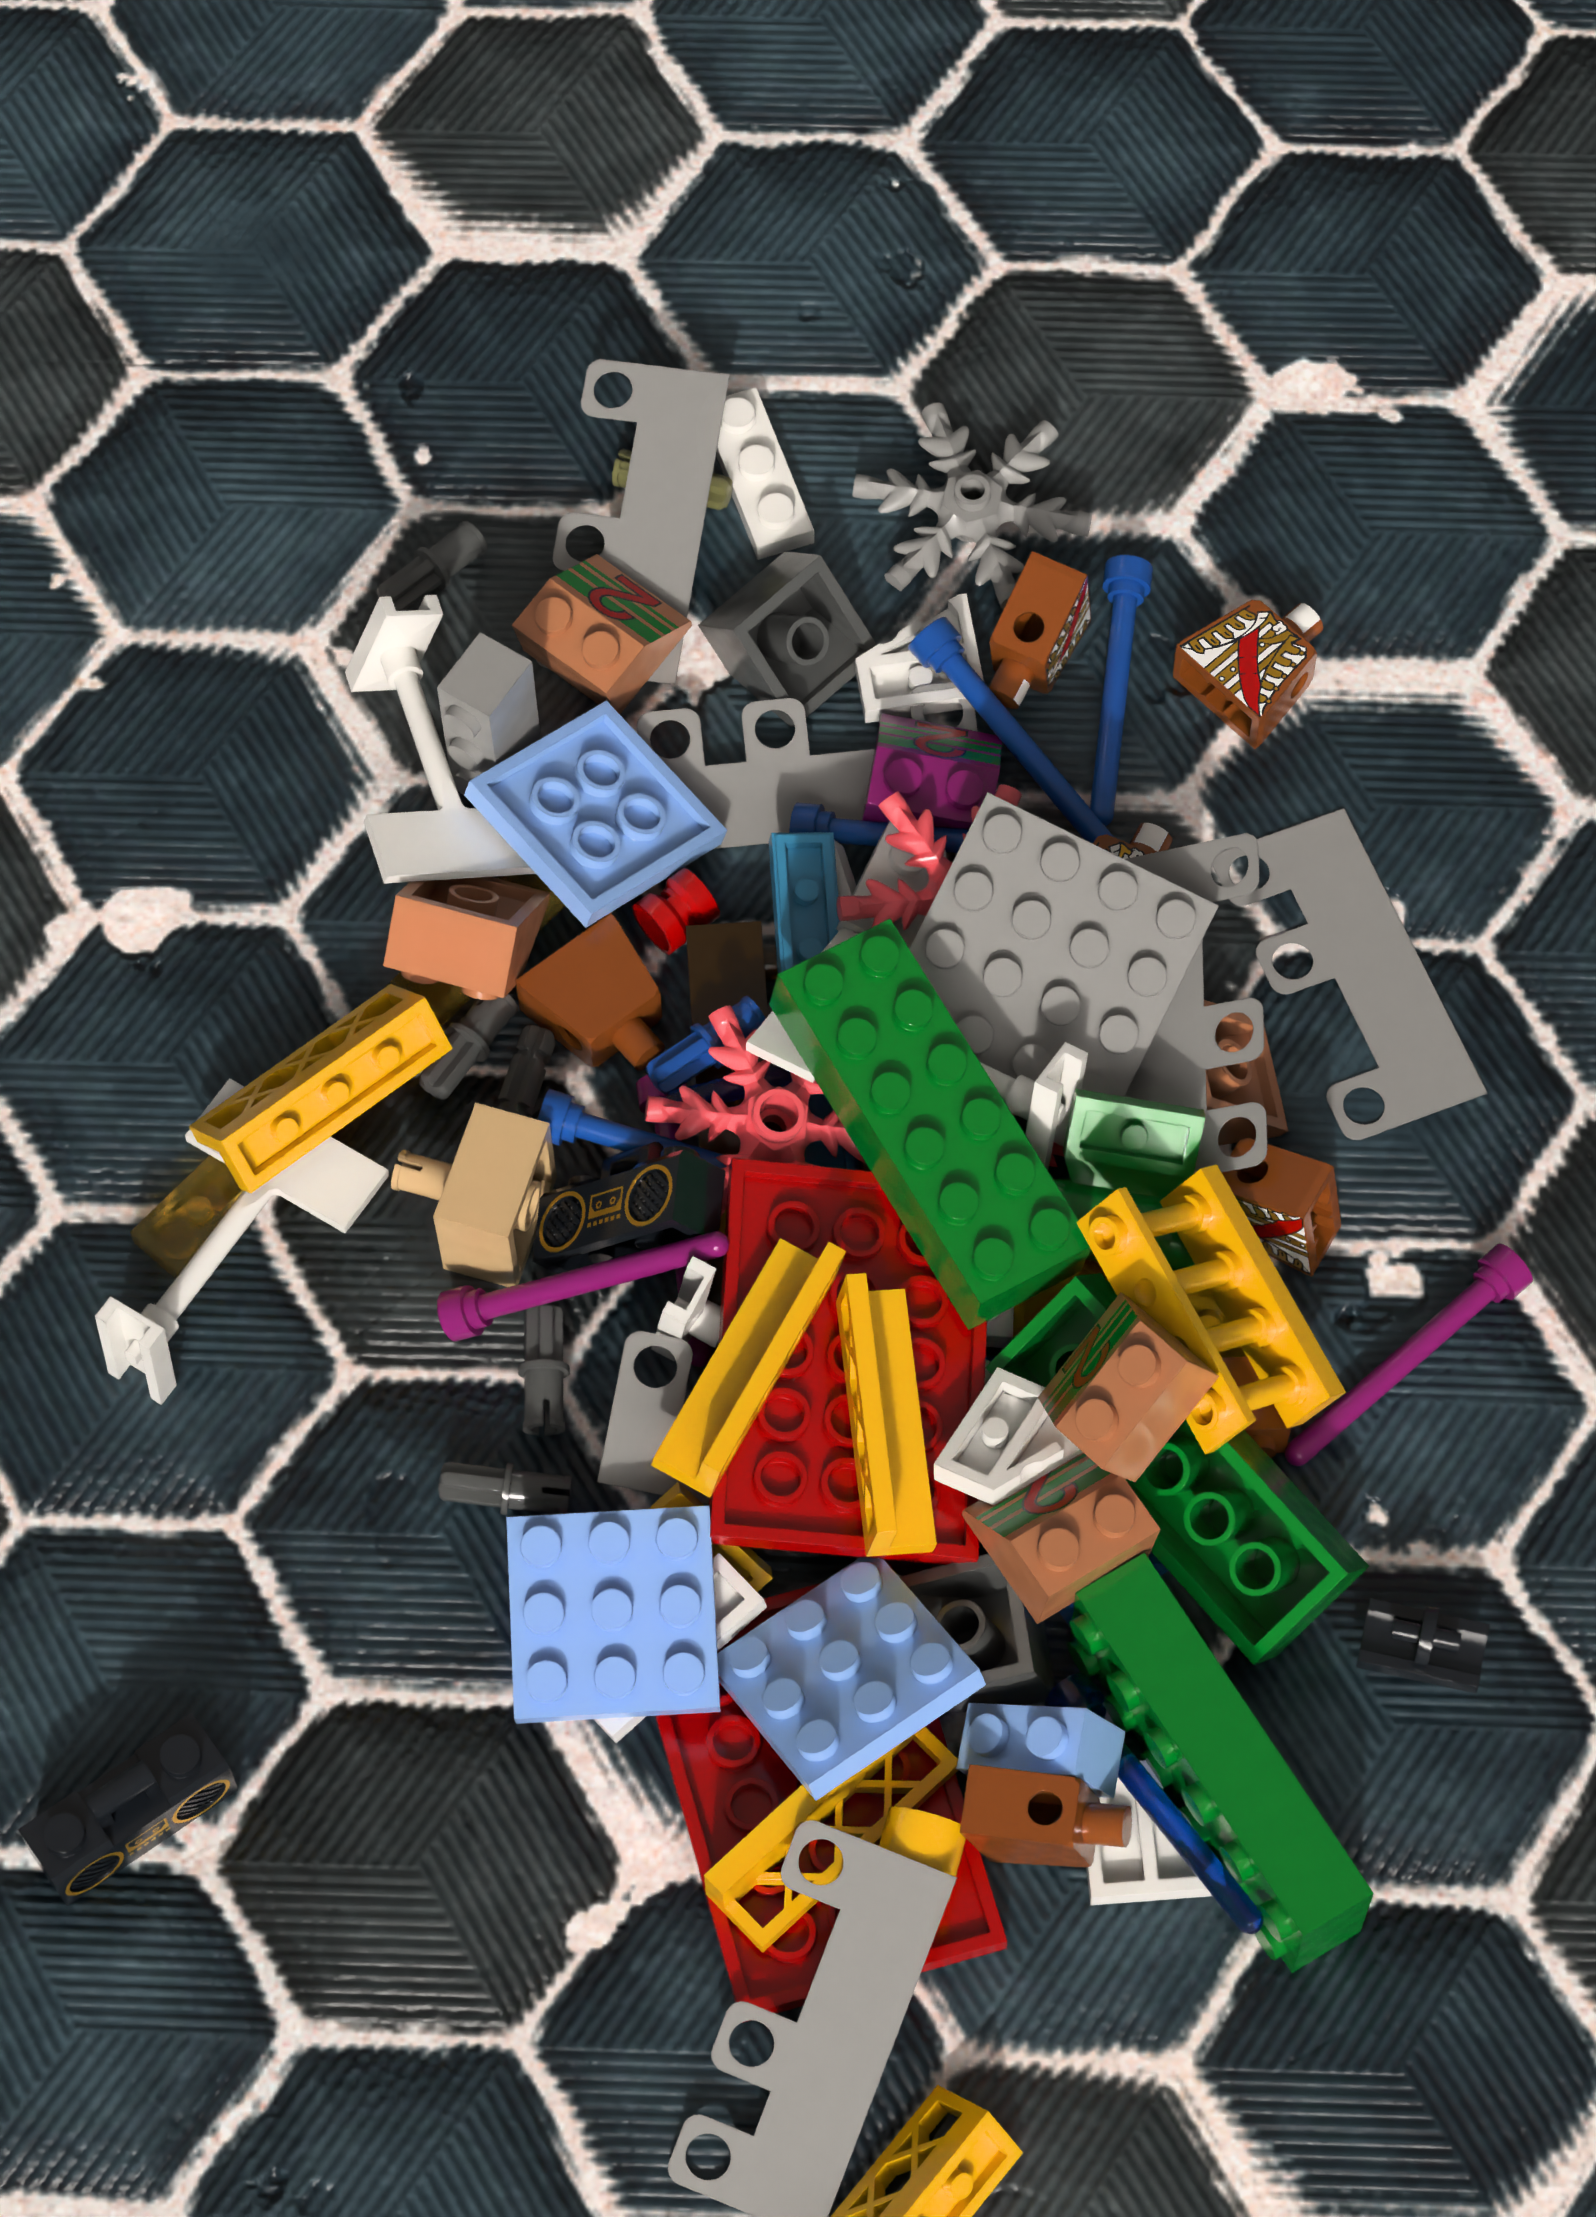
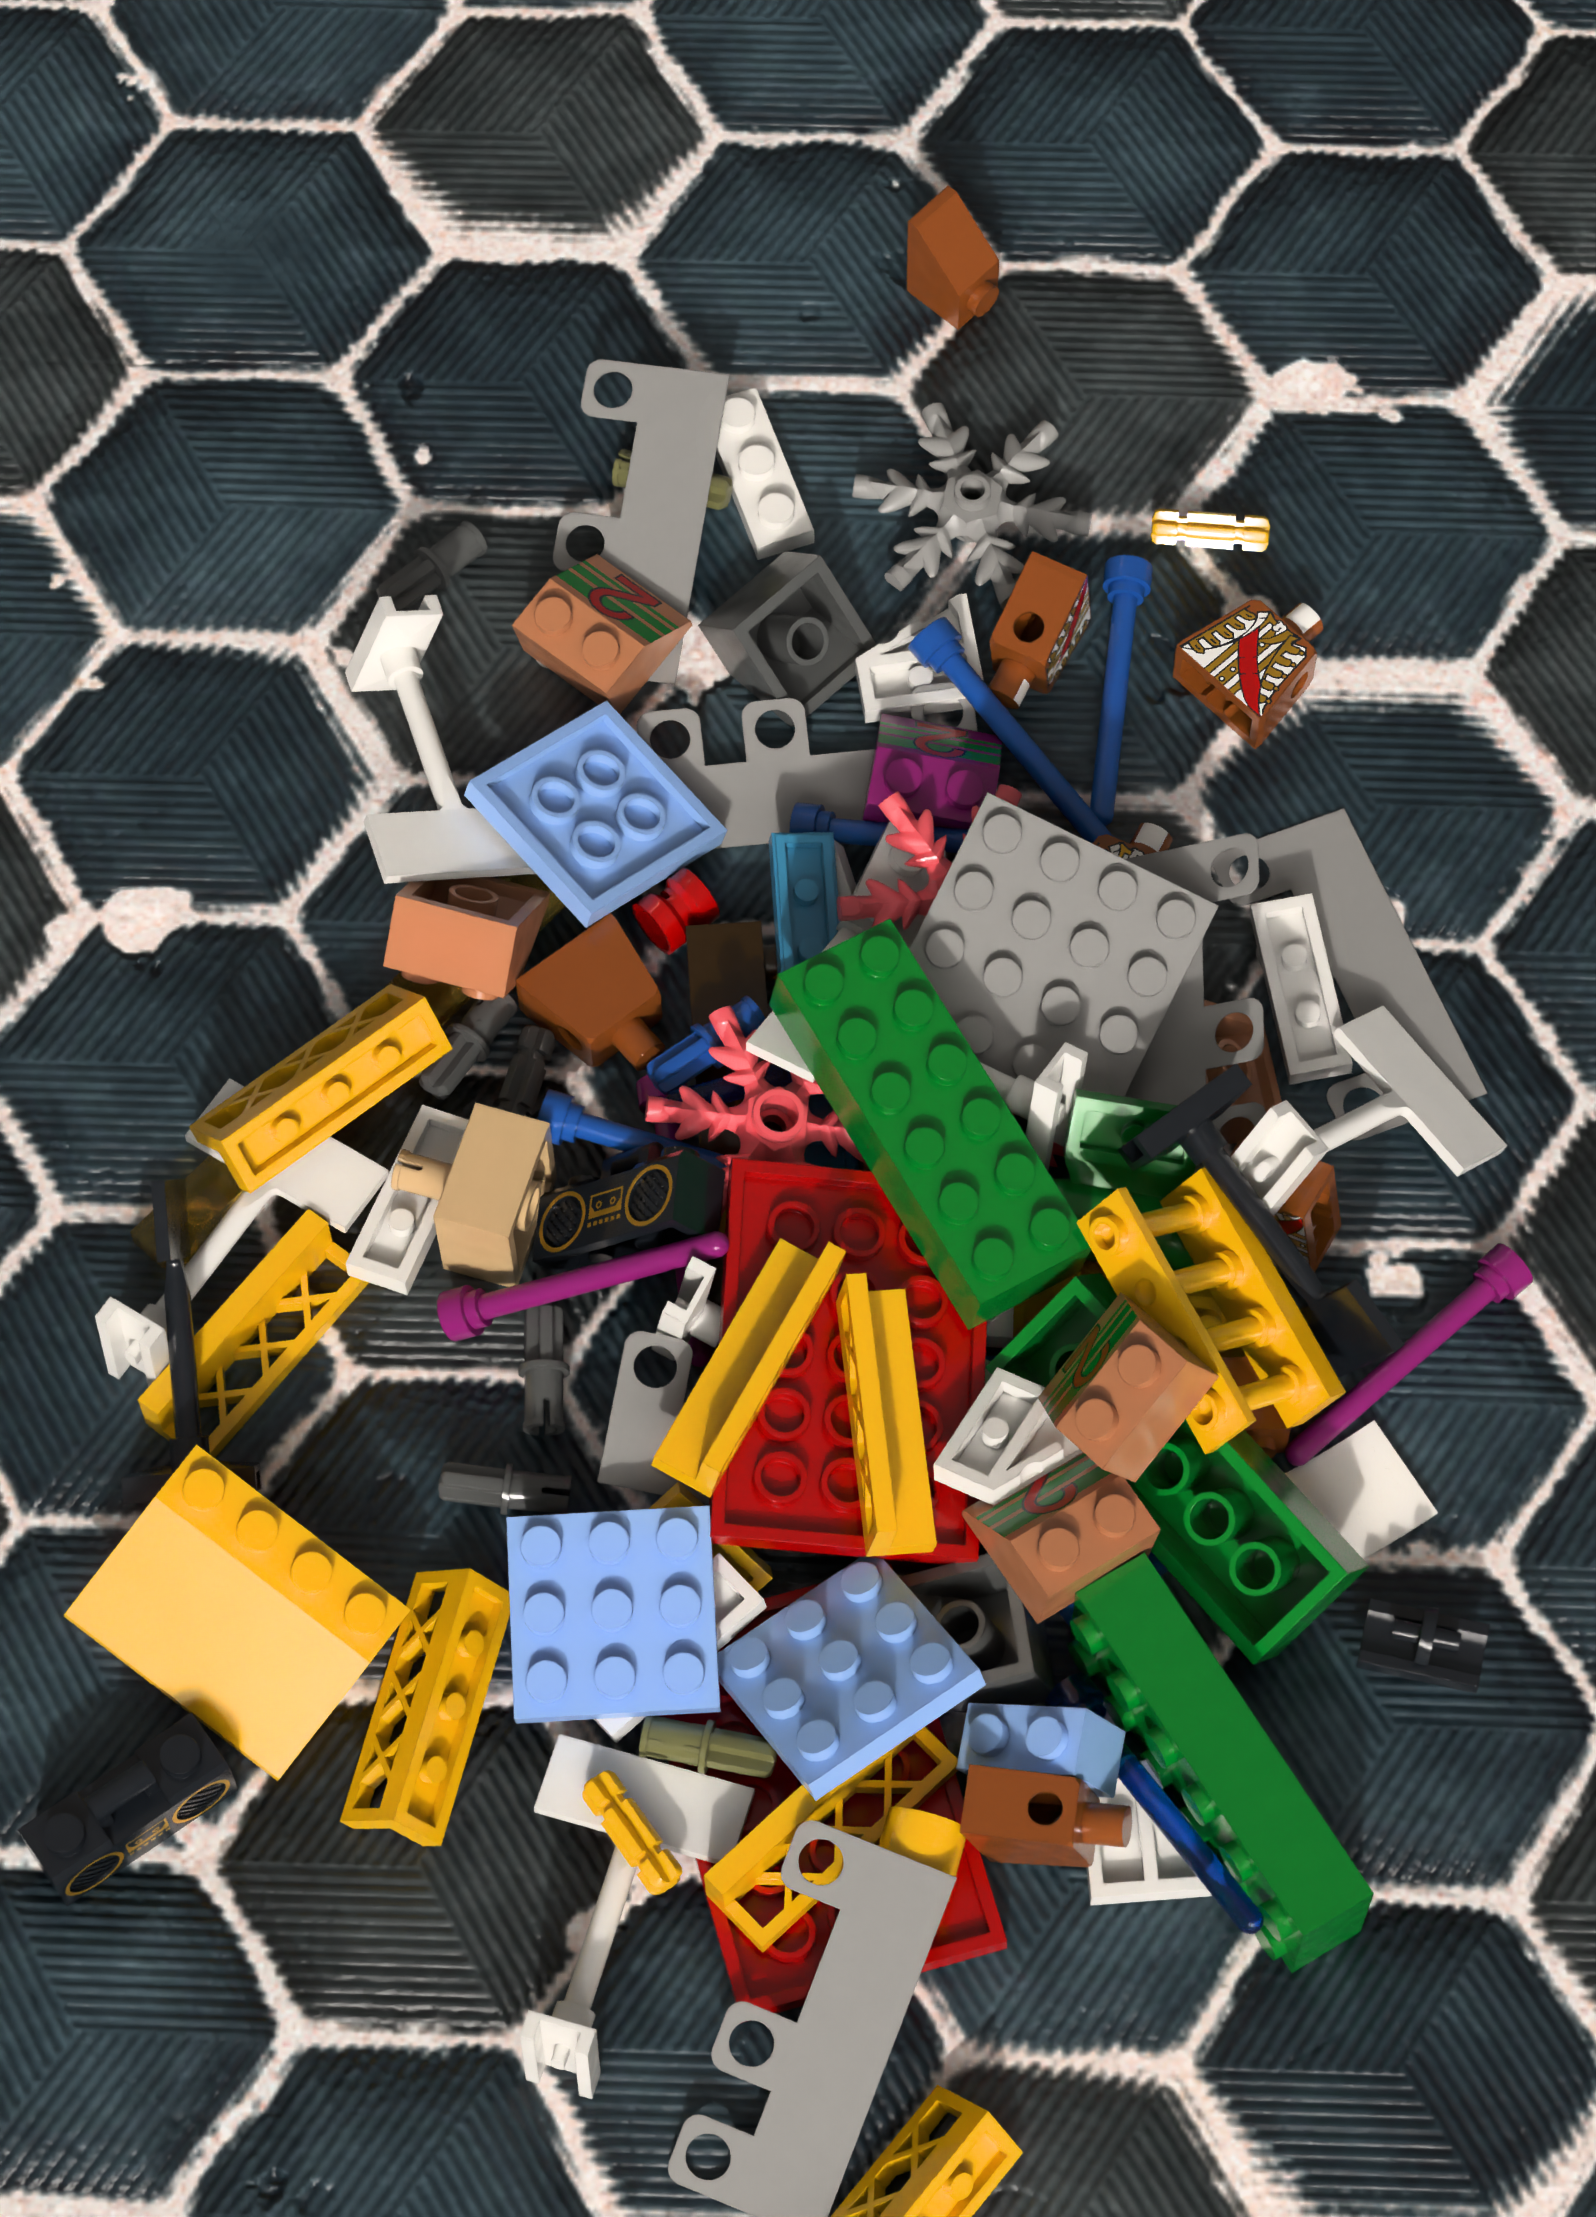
(172, 1246): none -> black piece
(236, 1612): none -> yellow slope
(245, 1316): none -> yellow fence
(402, 1222): none -> white plate
(439, 1705): none -> yellow fence
(487, 708): light grey brick -> none
(632, 1832): none -> yellow axle
(693, 1818): none -> white piece
(706, 1747): none -> olive axle
(950, 261): none -> dark orange slope
(1210, 530): none -> axle
(1286, 1148): none -> white piece
(1300, 988): none -> white plate
(1342, 1321): none -> black piece
(1364, 1490): none -> white sticker

